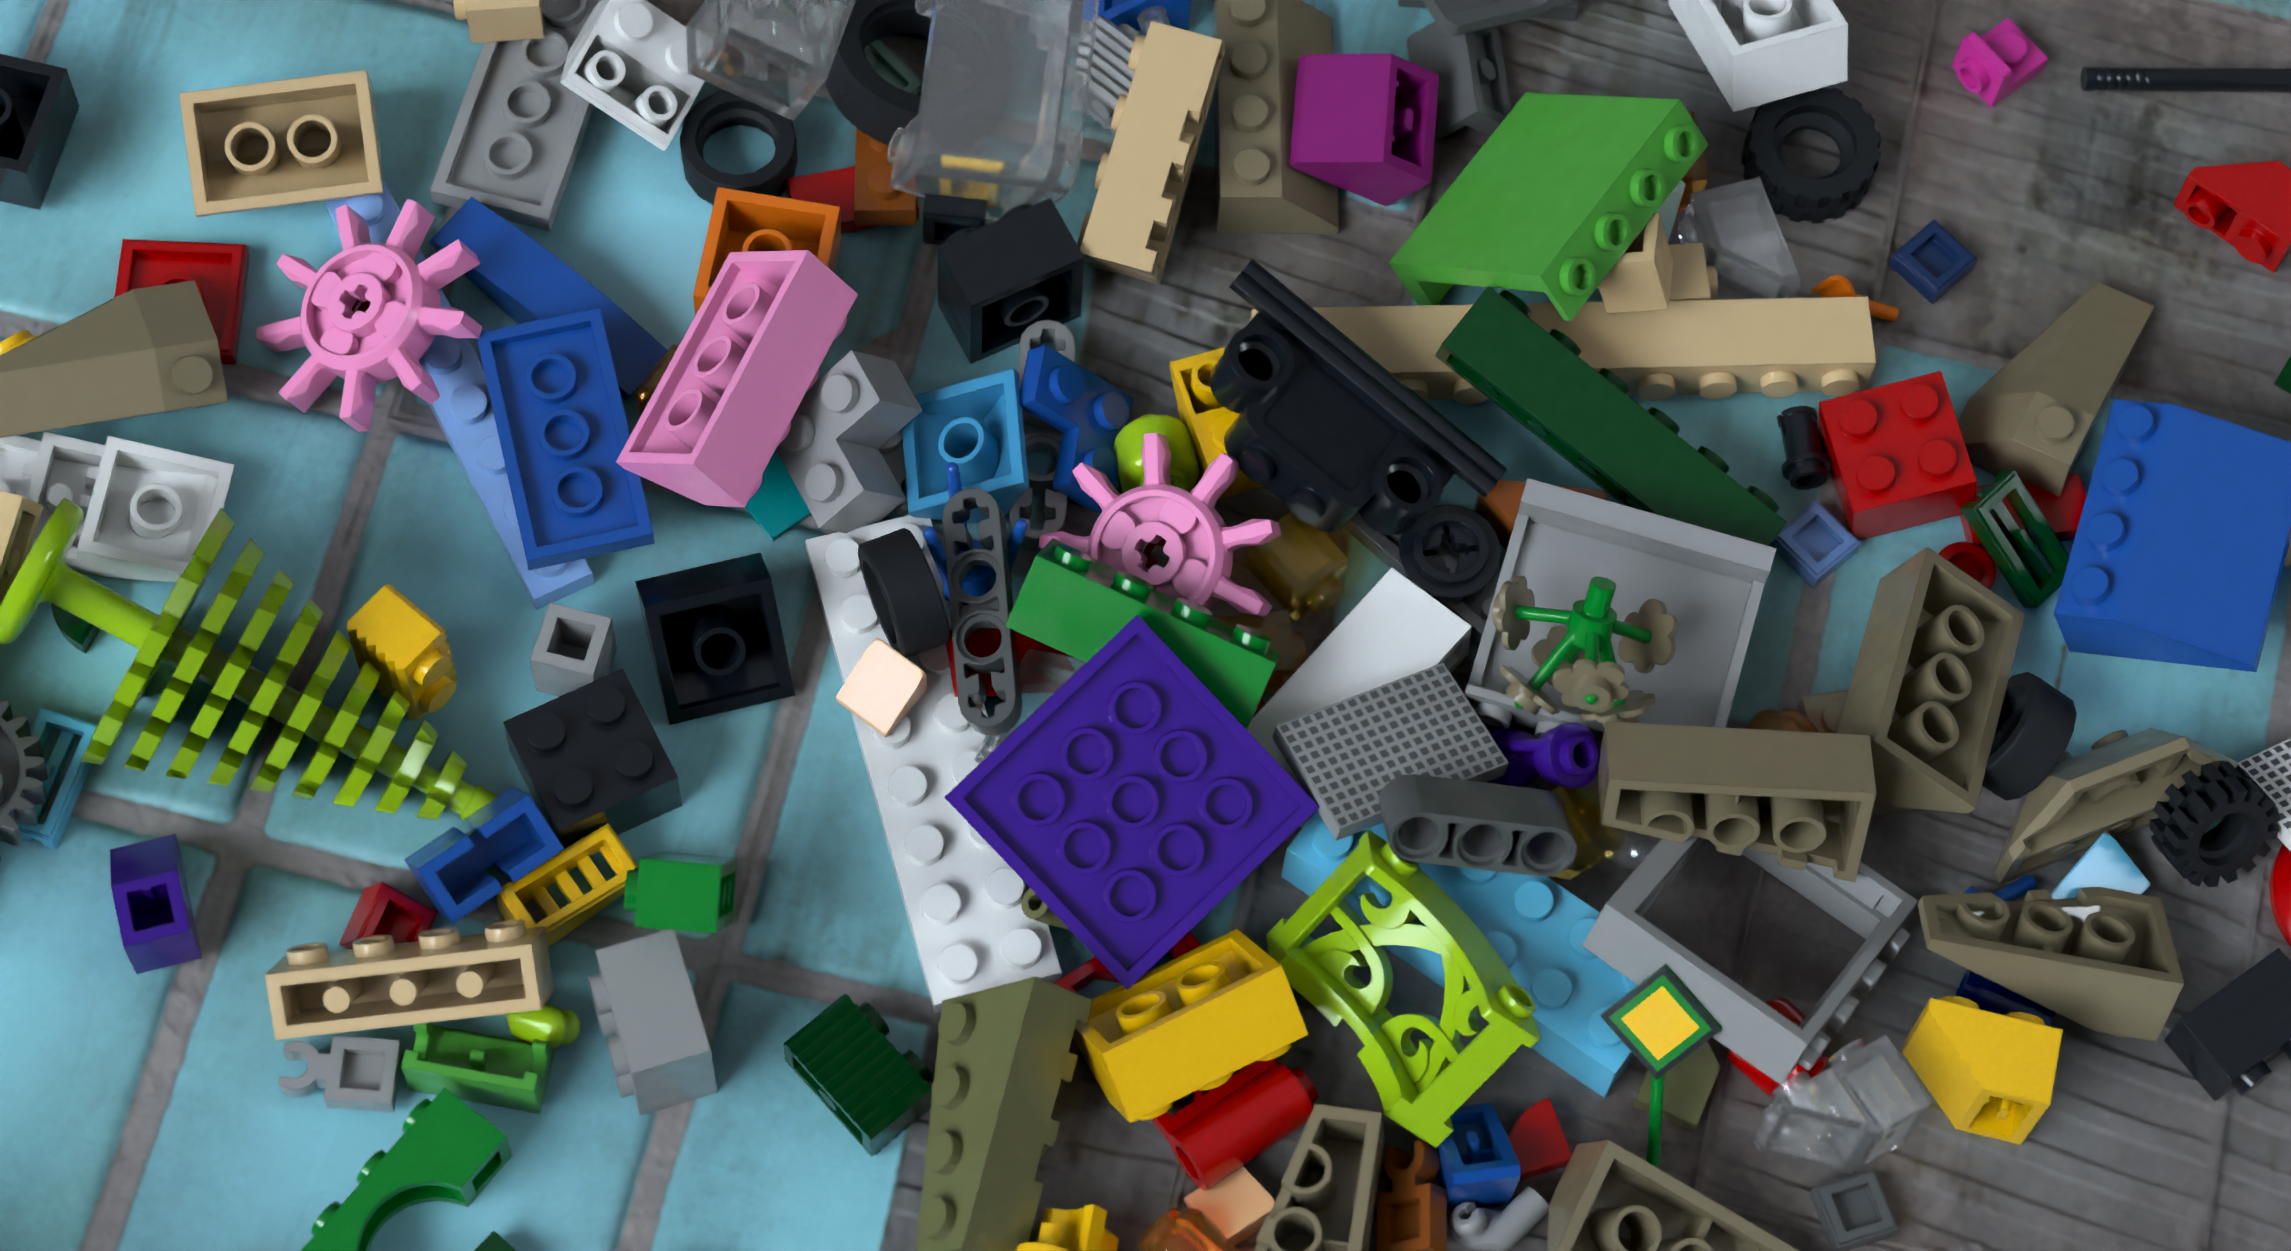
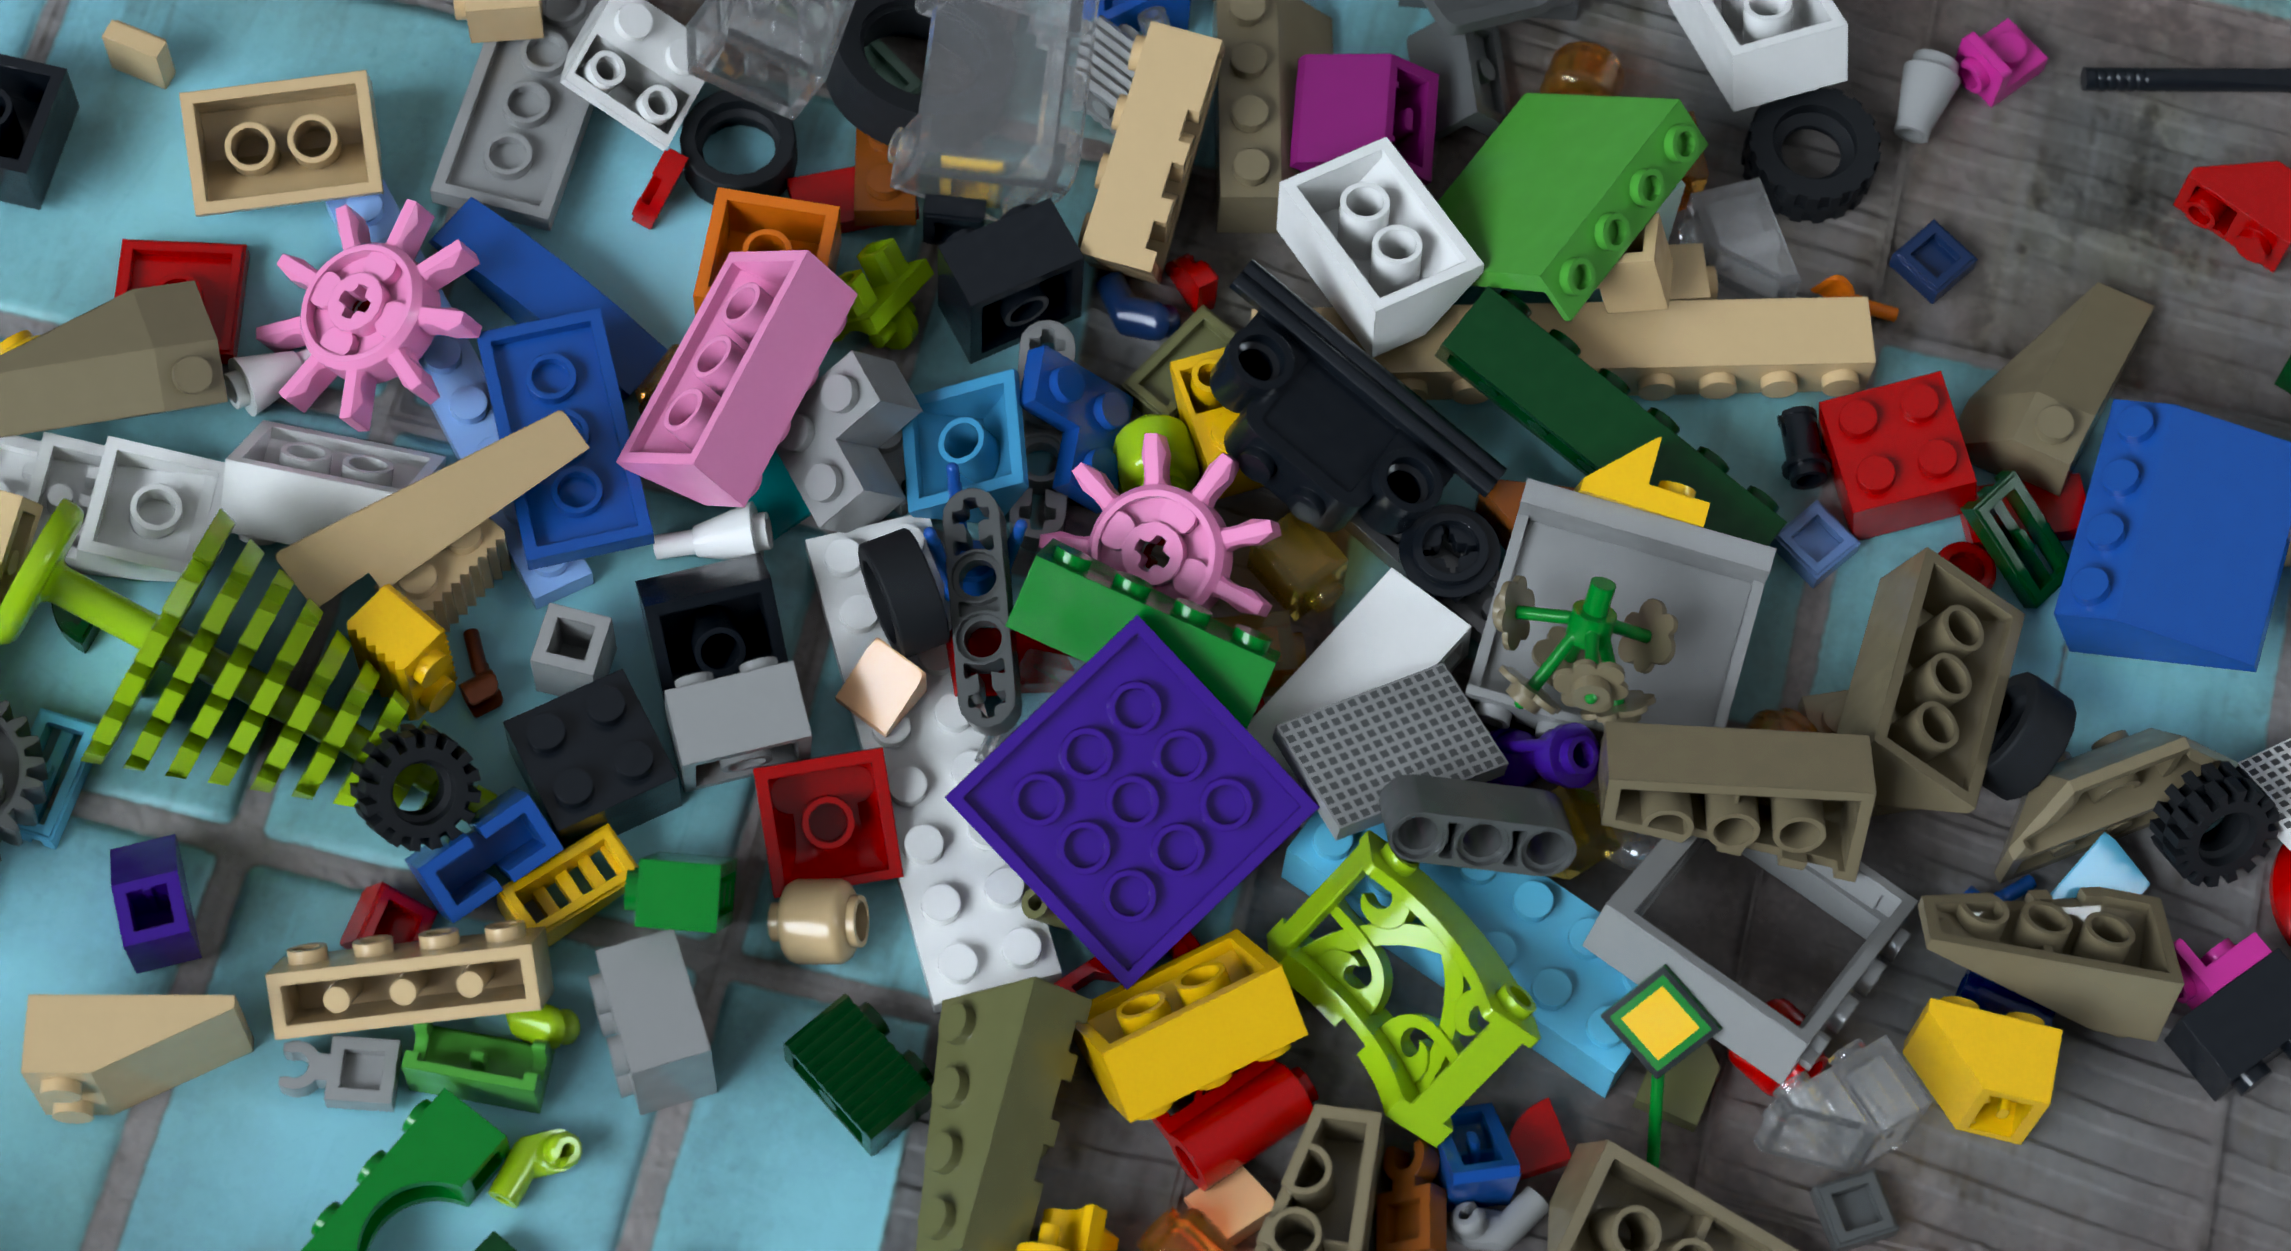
(118, 1050): none -> tan slope
(139, 53): none -> tan tile
(257, 379): none -> white cone
(300, 480): none -> white slope
(383, 766): none -> black tyre
(429, 514): none -> tan wedge
(458, 574): none -> tan brick
(481, 691): none -> copper hand
(534, 1158): none -> lime arm
(659, 188): none -> red tile
(723, 537): none -> white cone
(736, 722): none -> light grey brick
(819, 921): none -> tan head
(828, 819): none -> red slope
(883, 301): none -> lime hips
(1133, 315): none -> dark blue arm
(1152, 381): none -> olive tile
(1194, 281): none -> red tile
(1376, 244): none -> white slope
(1583, 70): none -> clear orange head
(1628, 484): none -> yellow slope
(1925, 92): none -> light grey cone
(2217, 967): none -> dark pink bracket

